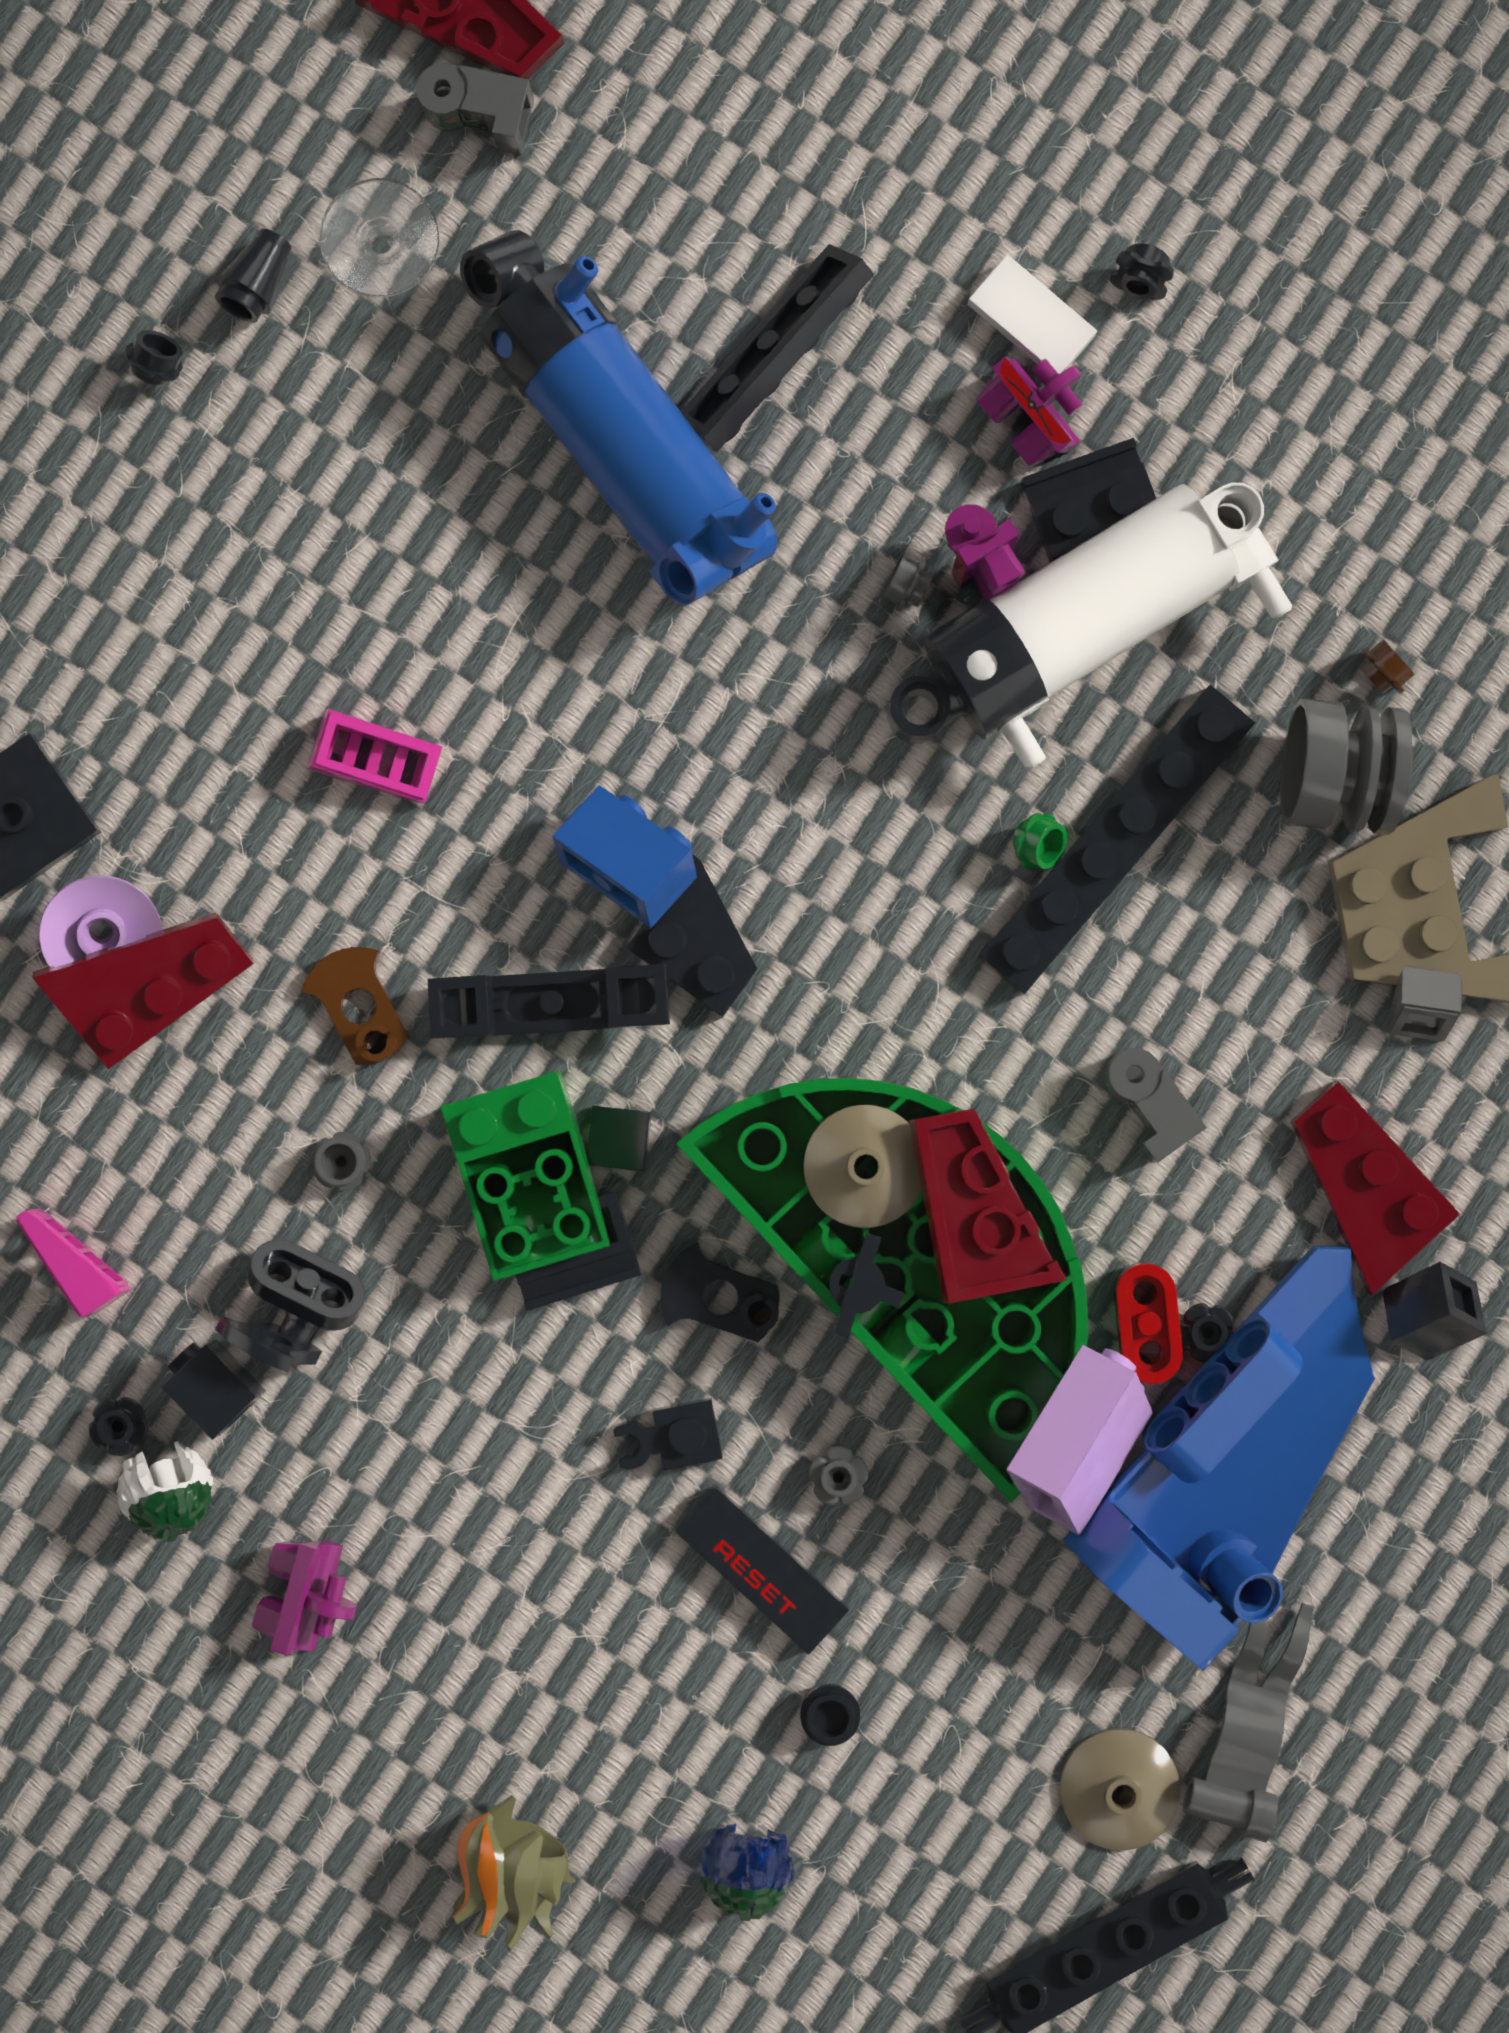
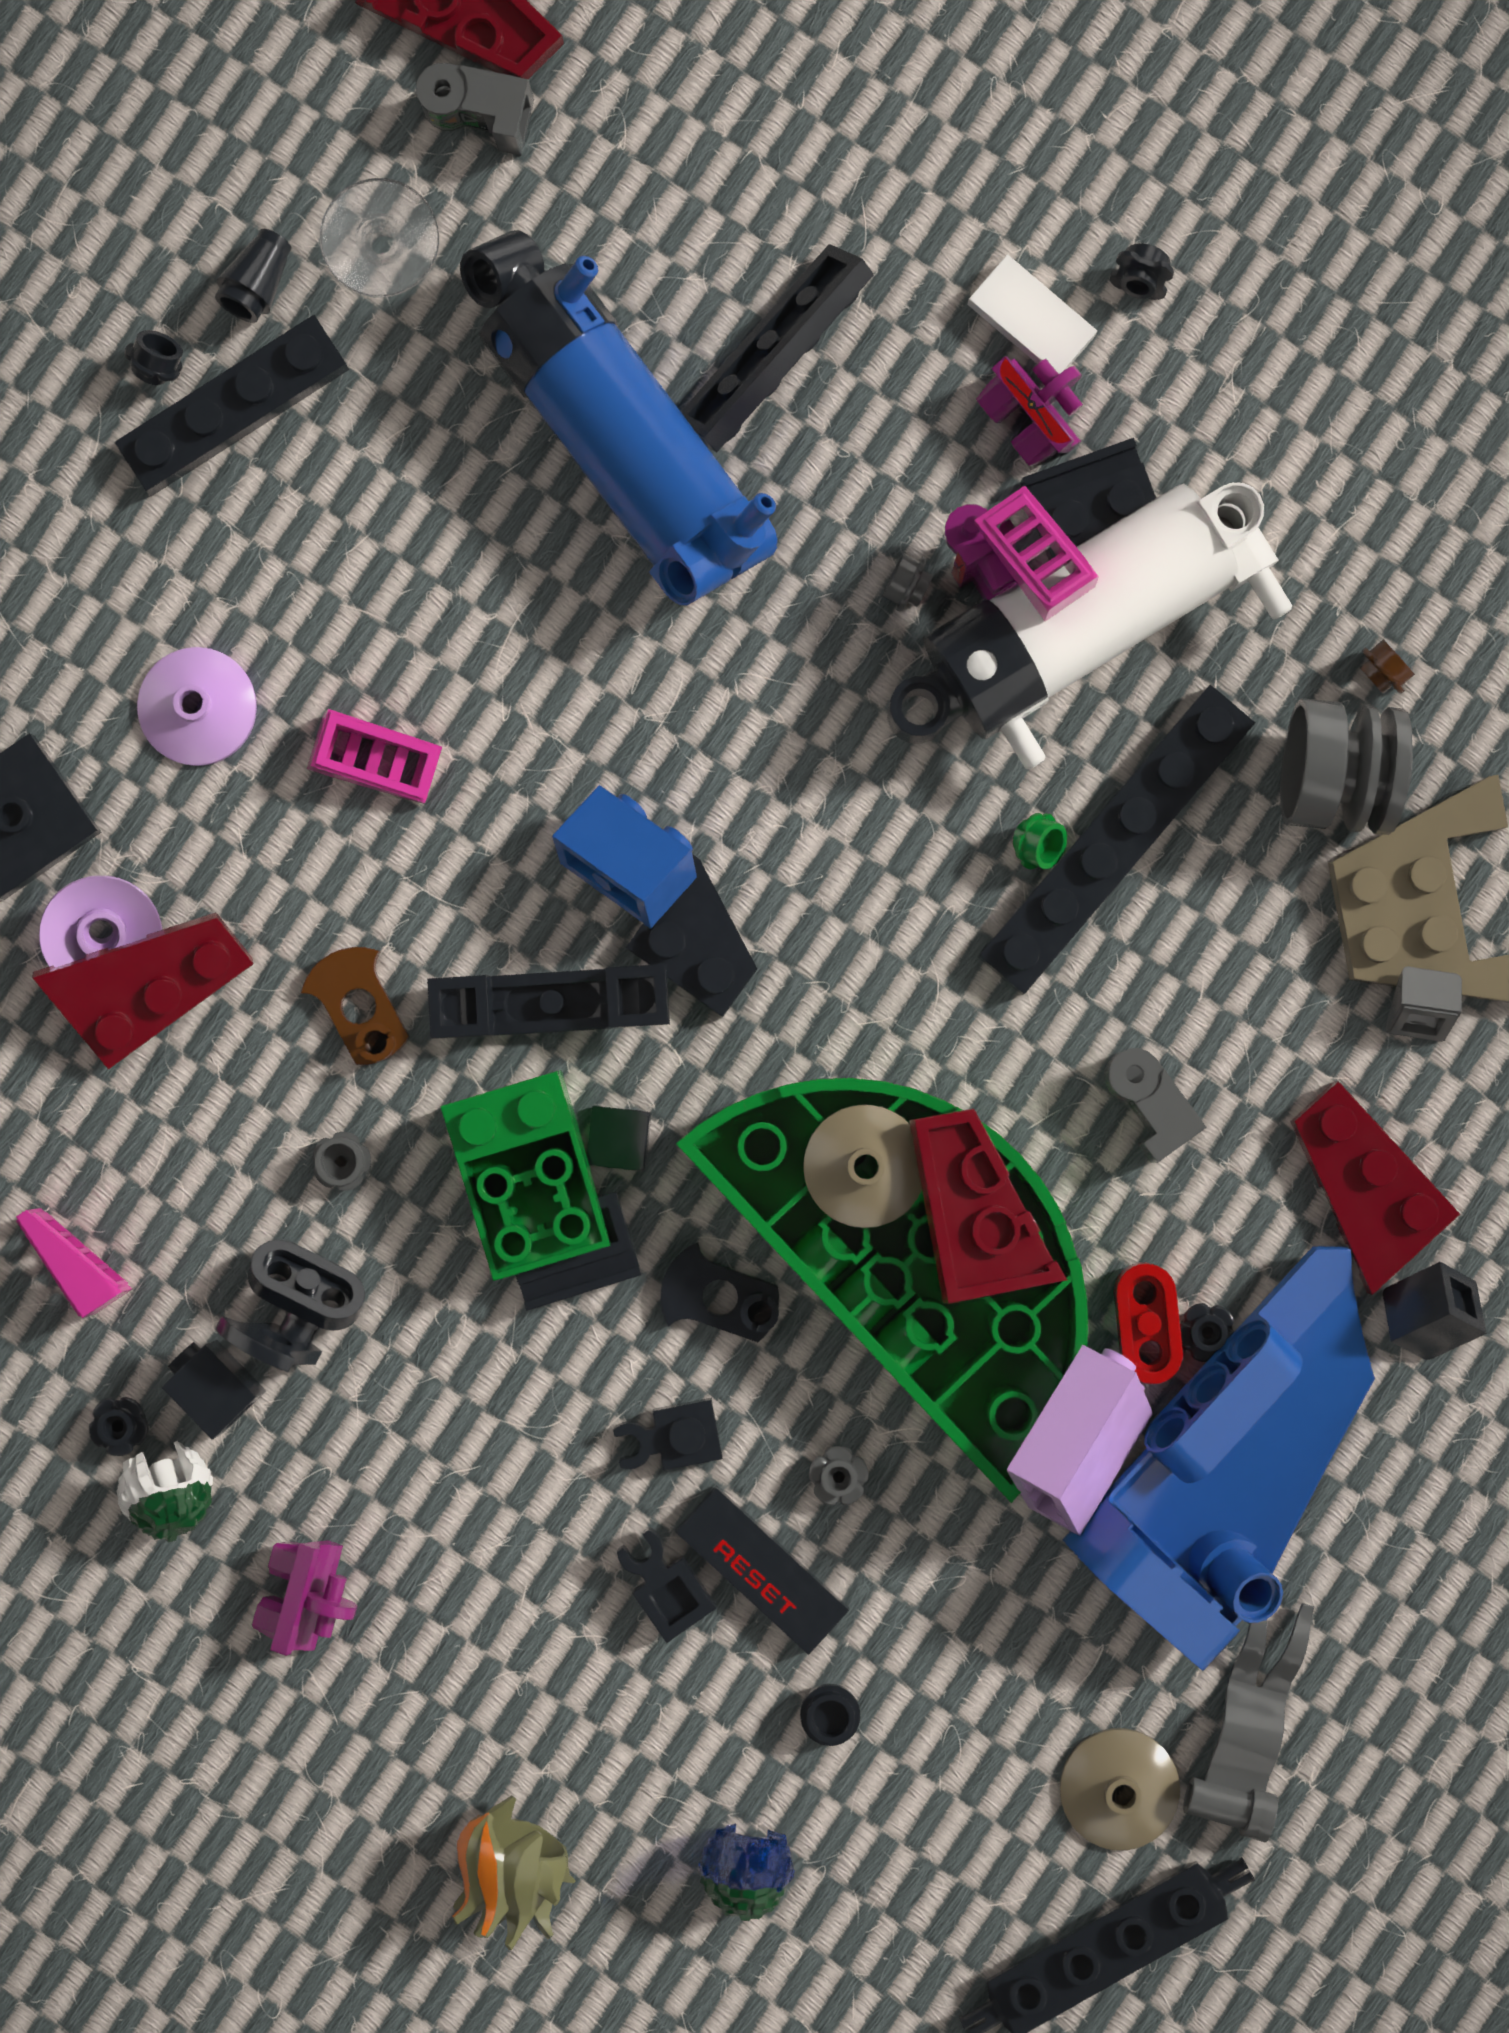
(217, 727): none -> lavender dish
(232, 405): none -> black plate
(670, 1592): none -> black plate
(865, 1288): black piece -> none
(1046, 601): none -> dark pink slope

